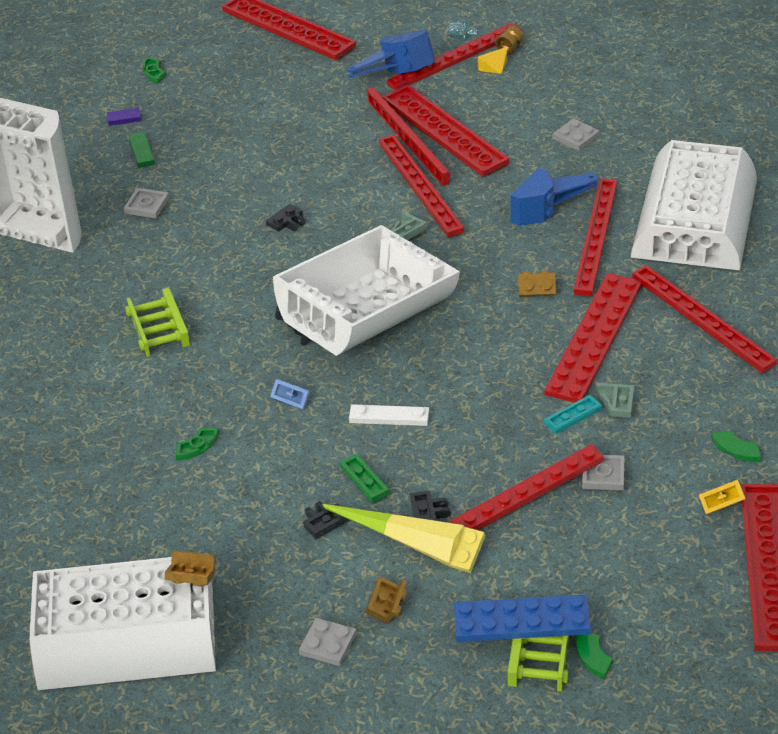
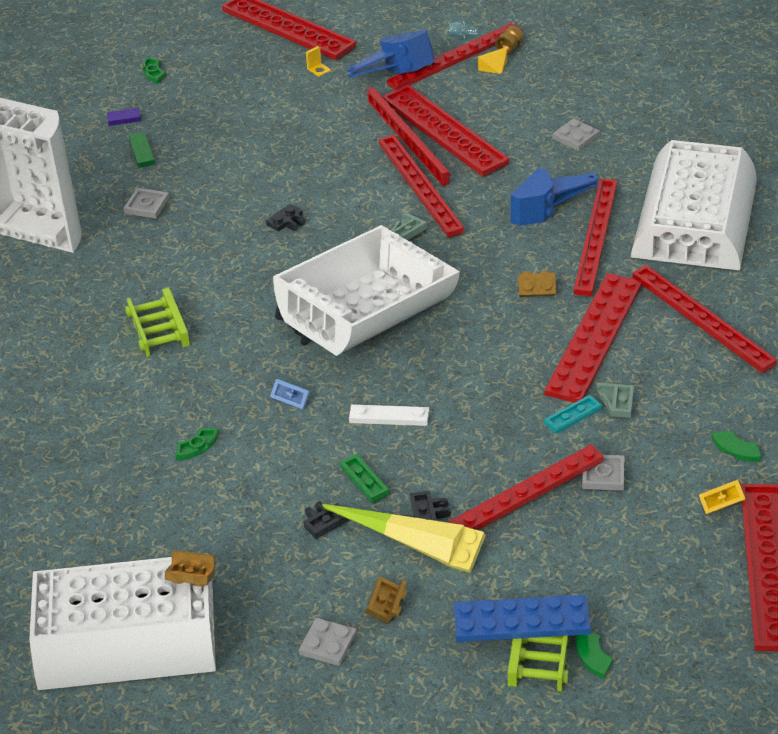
(313, 60): none -> yellow bracket

